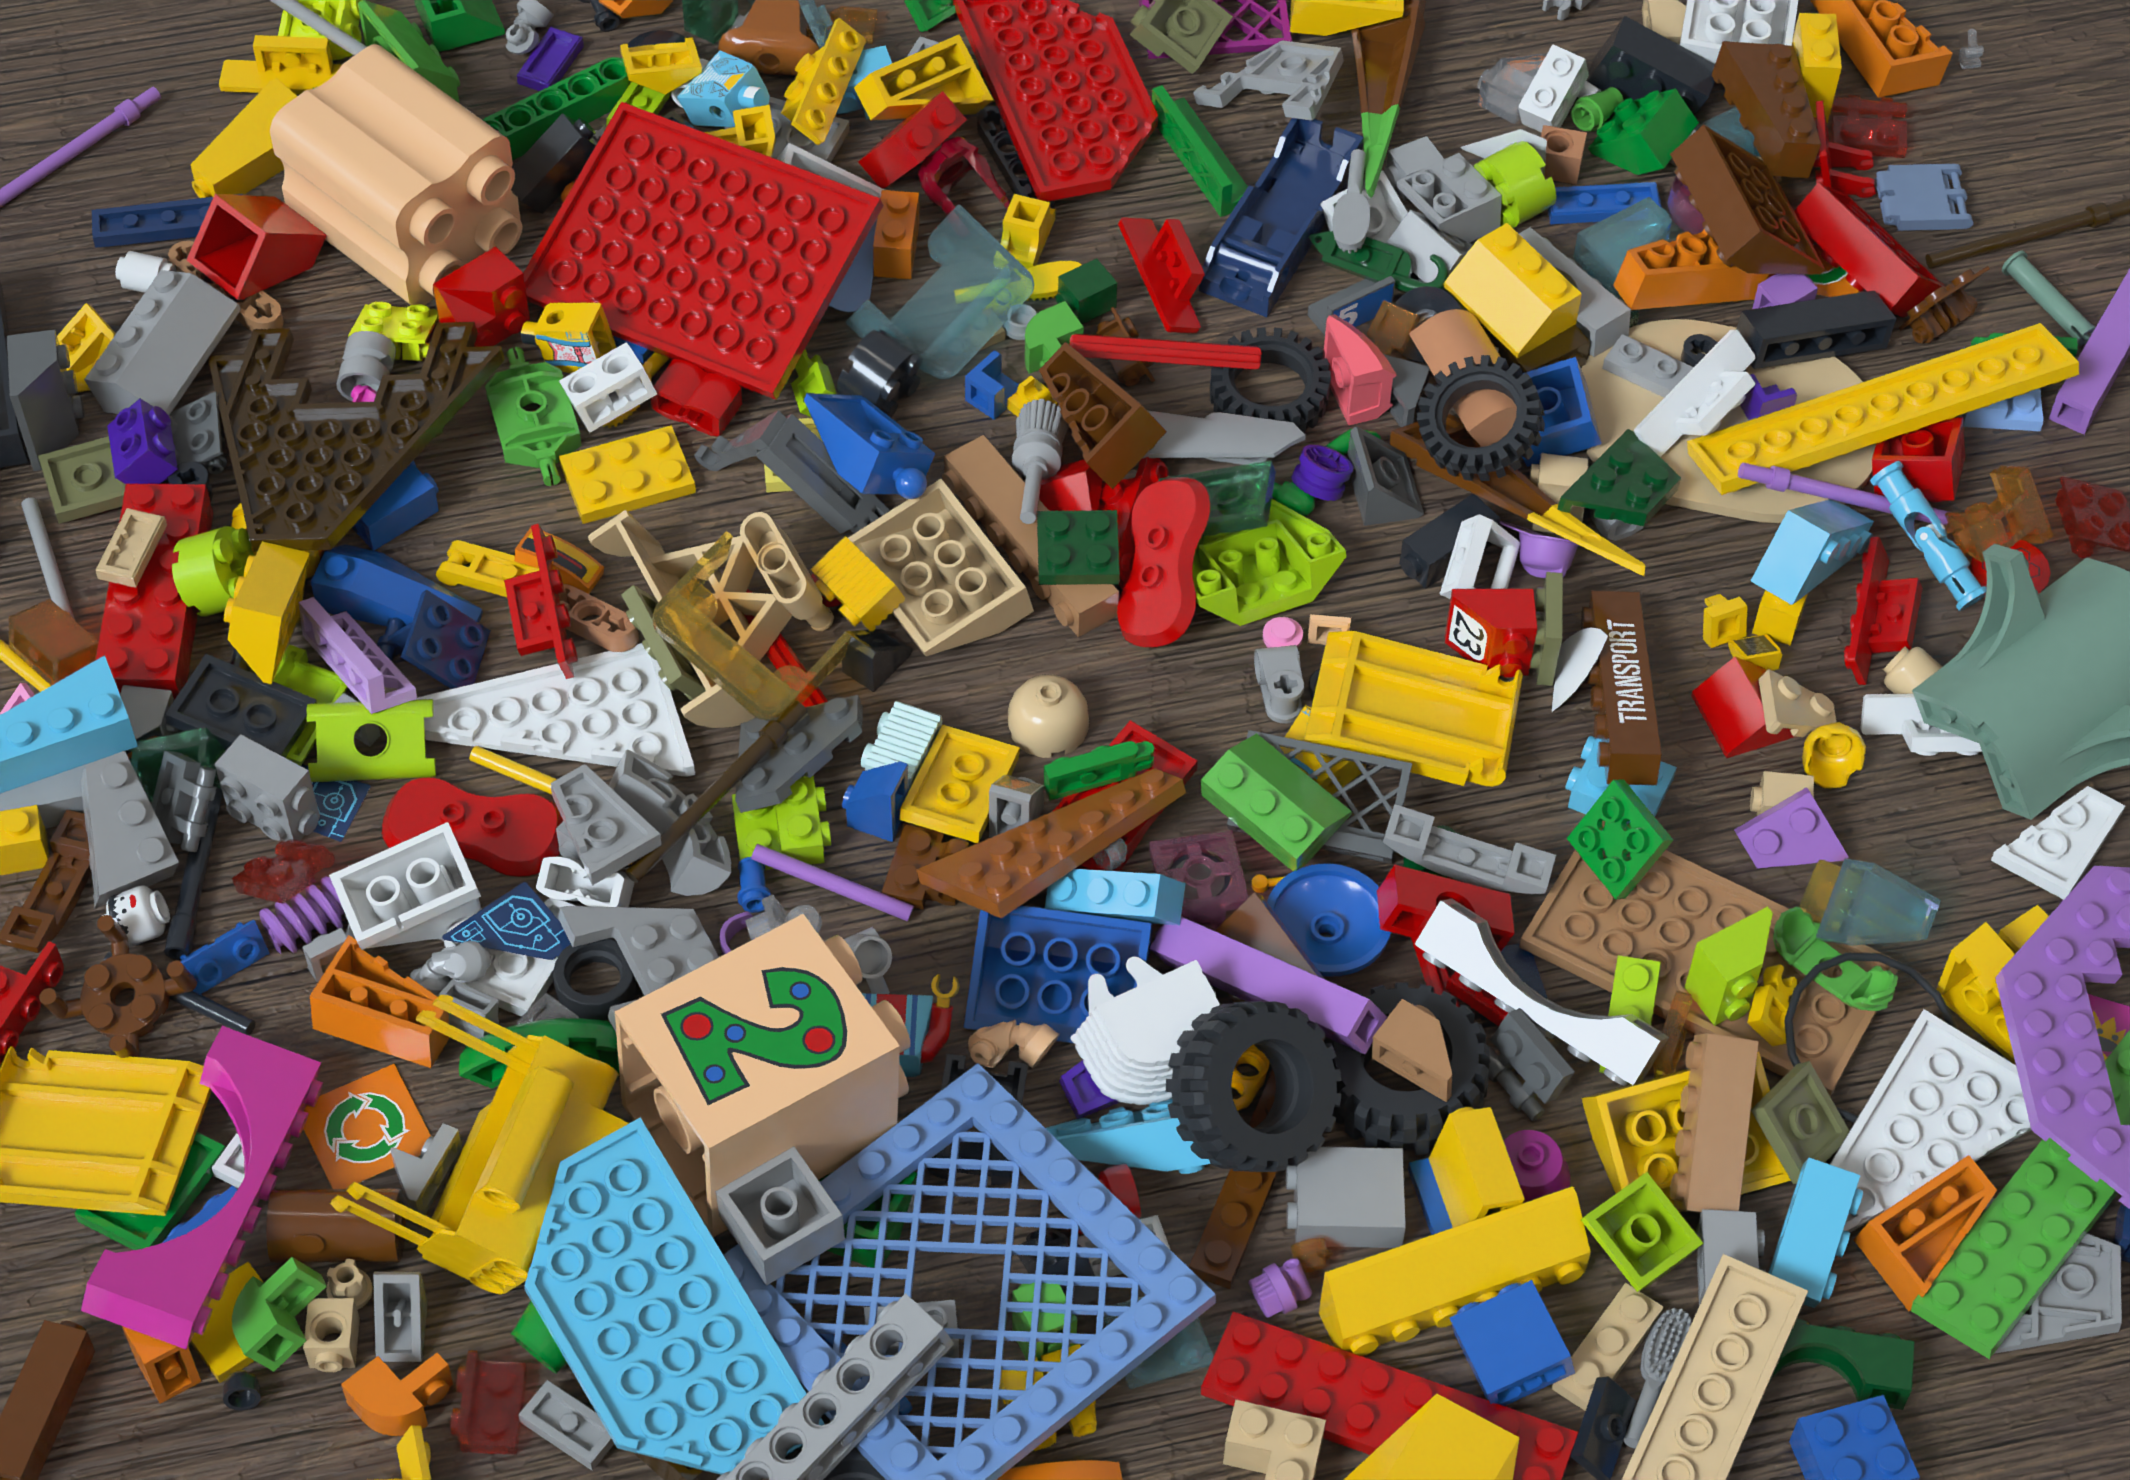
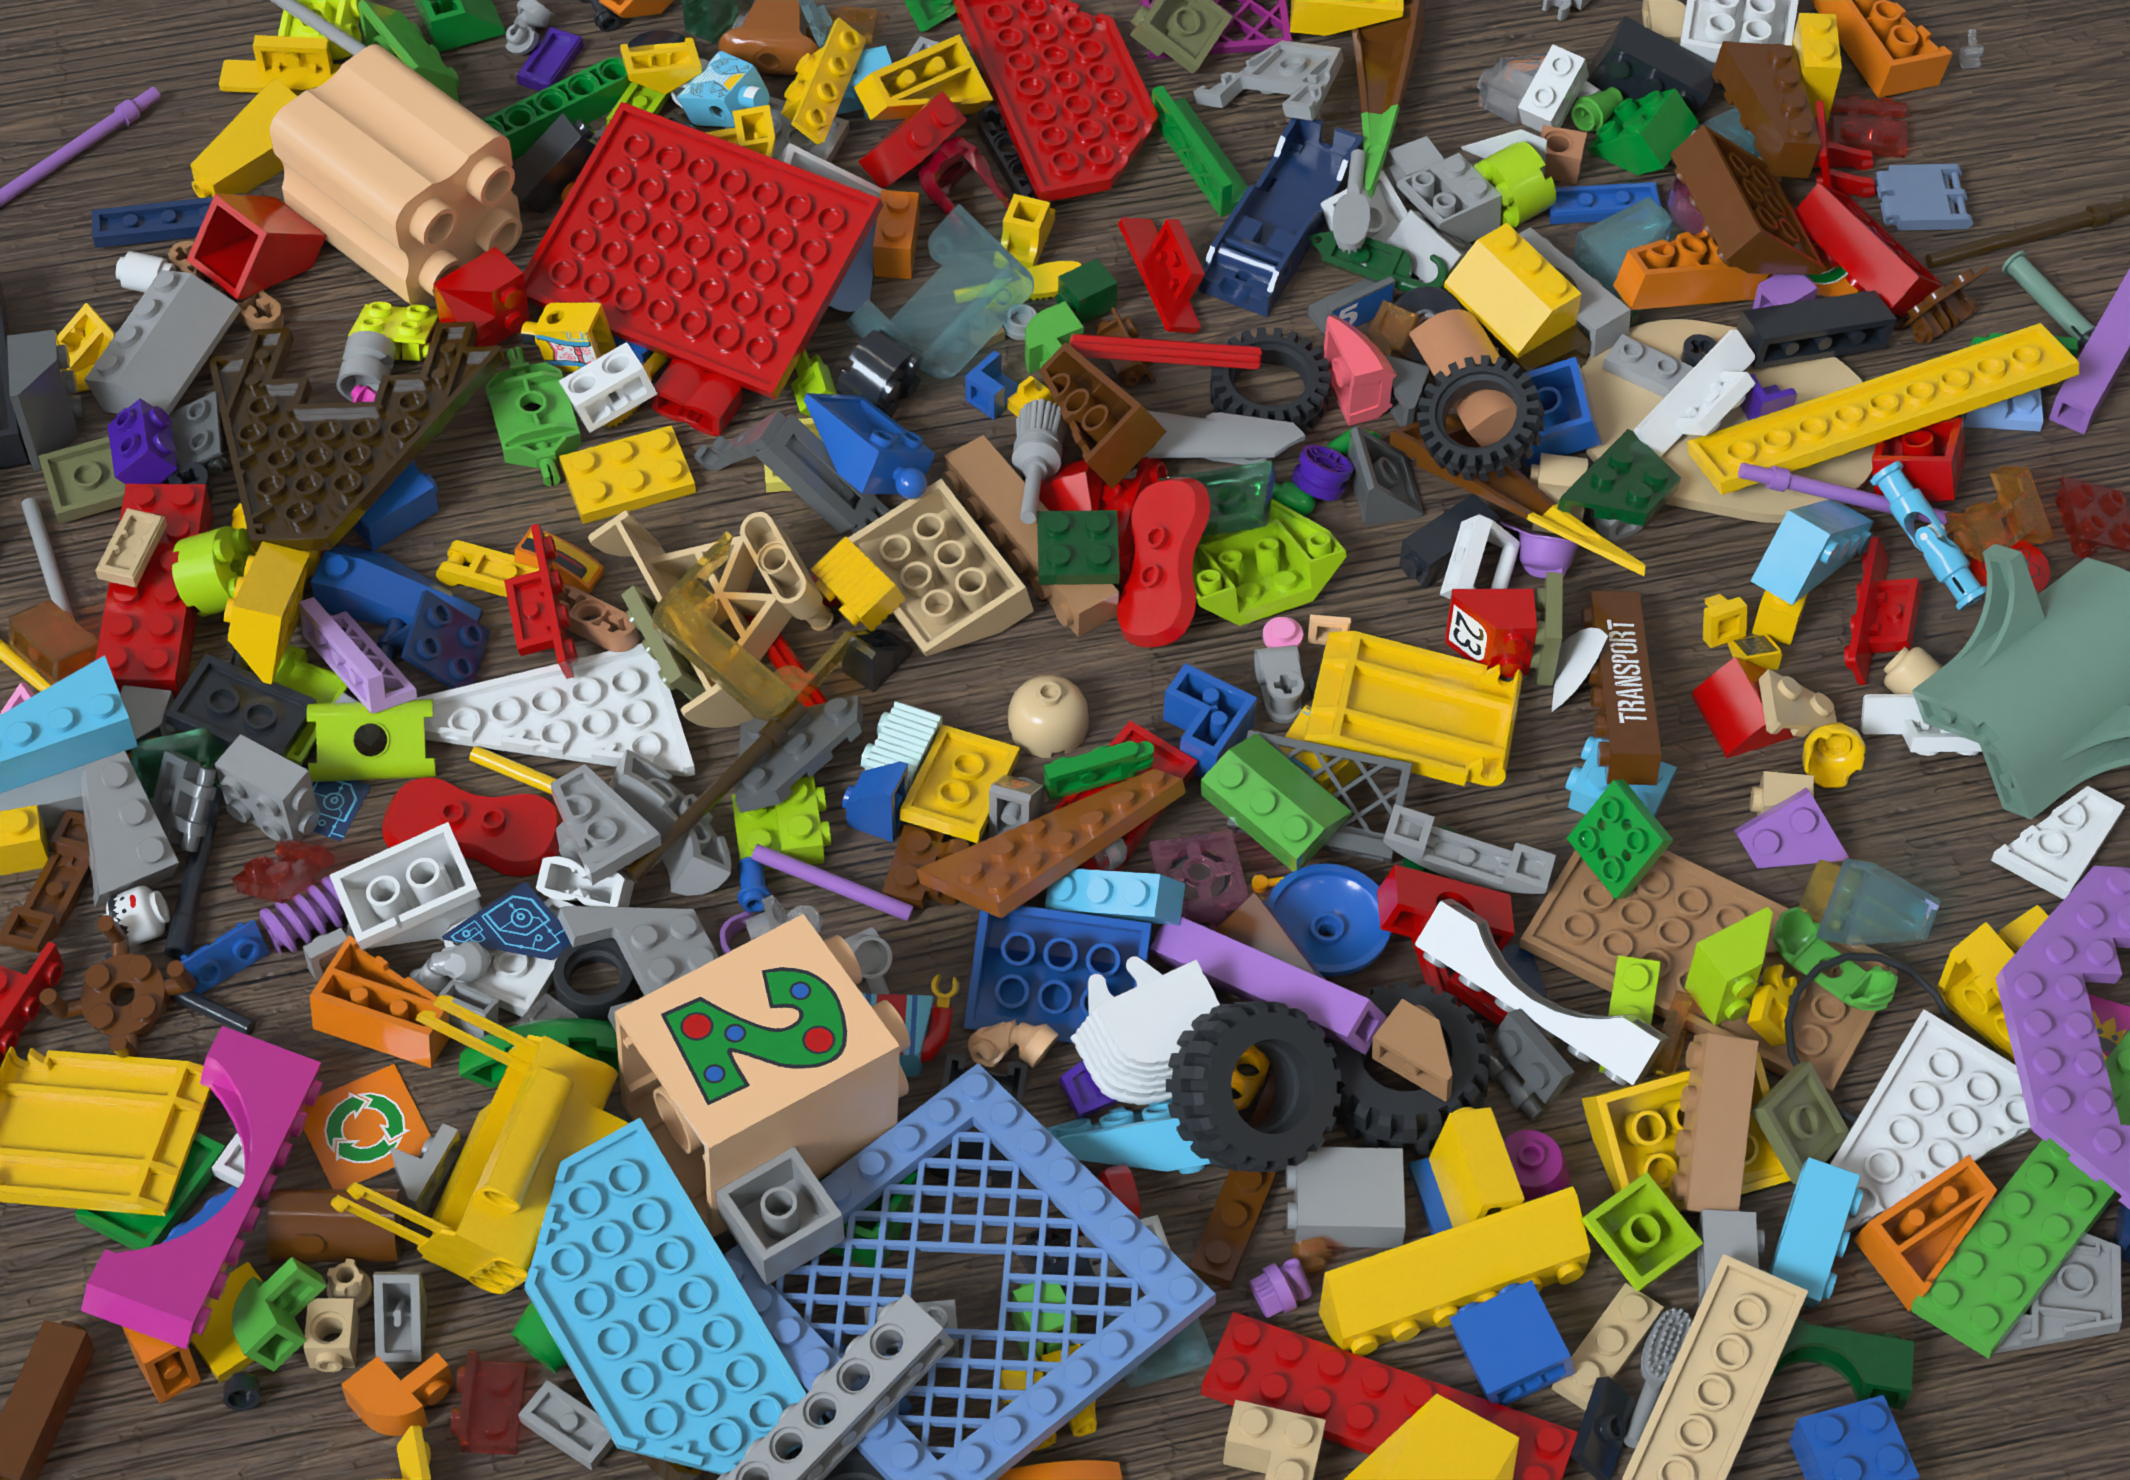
(1210, 713): none -> blue brick

